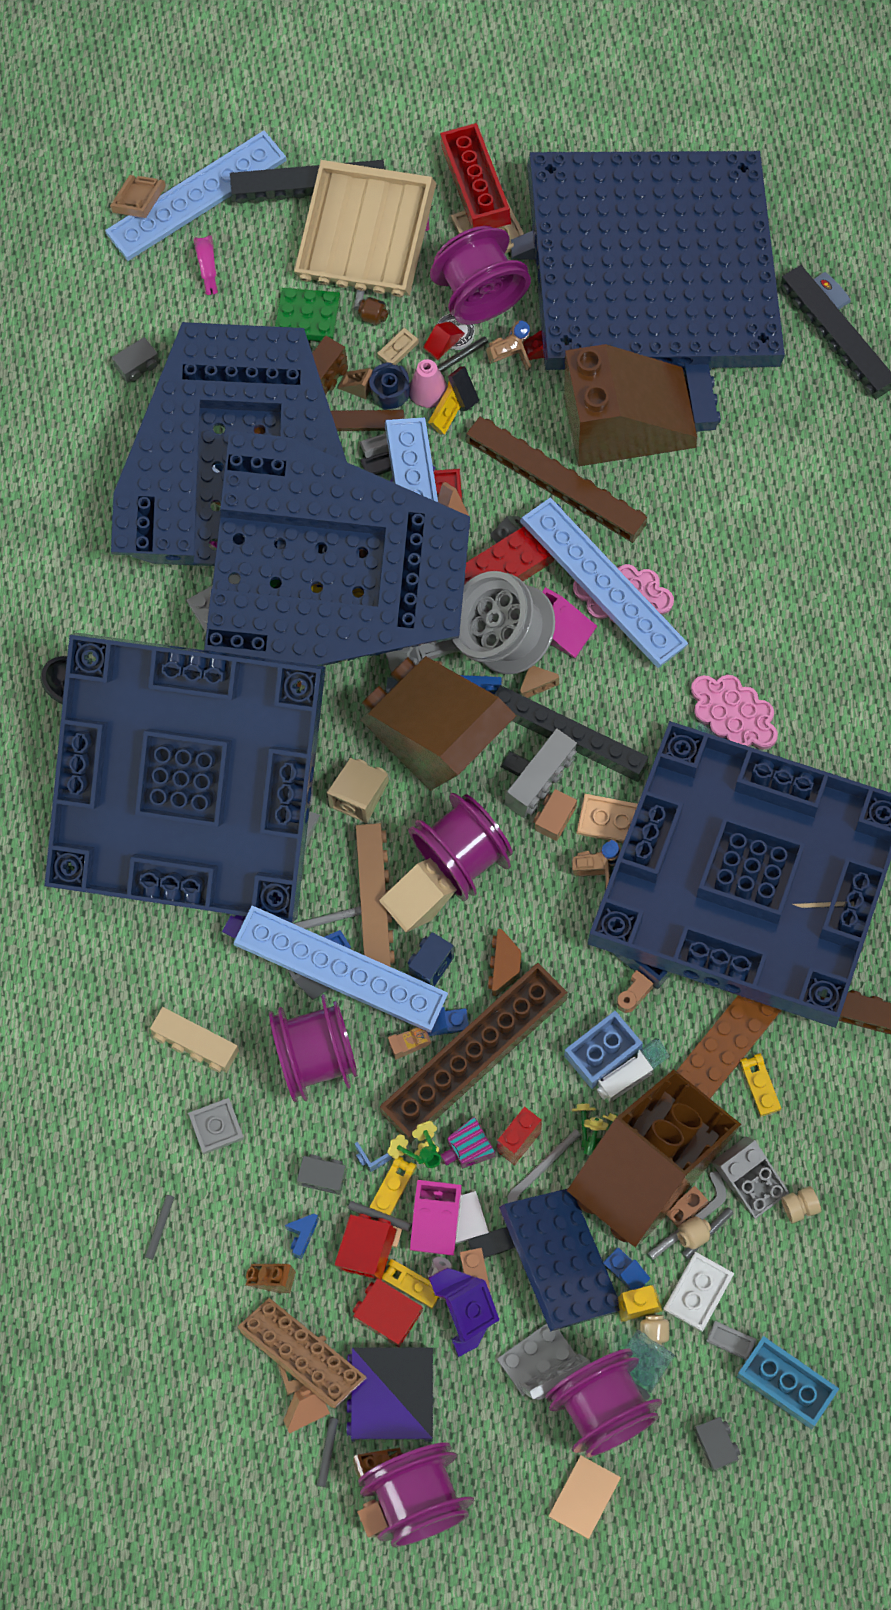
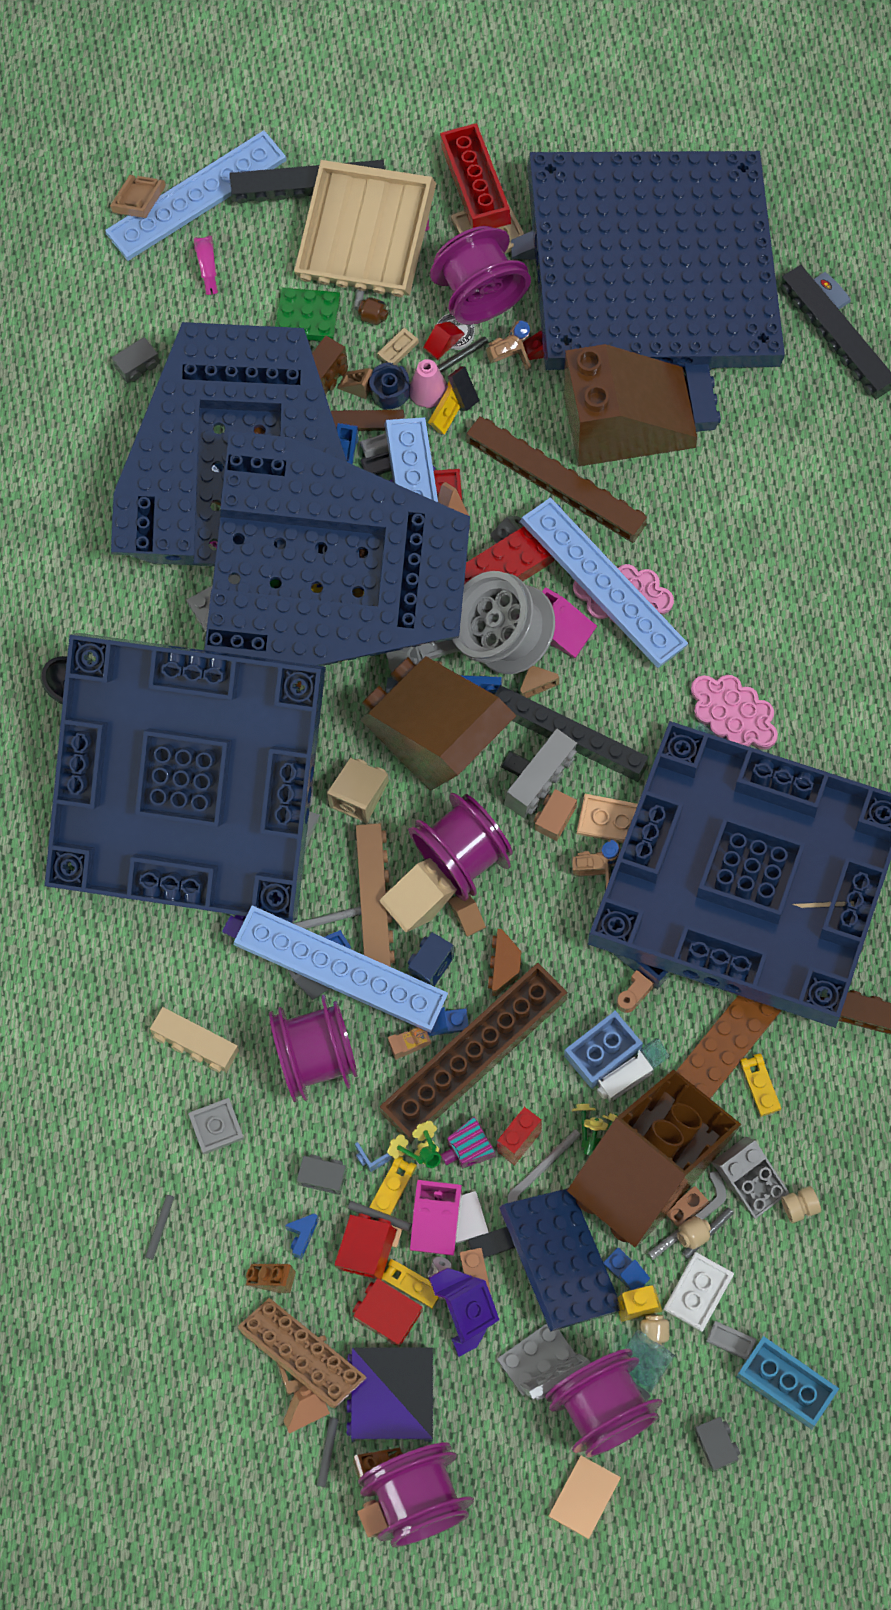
(349, 438): none -> blue slope
(467, 915): none -> medium nougat slope

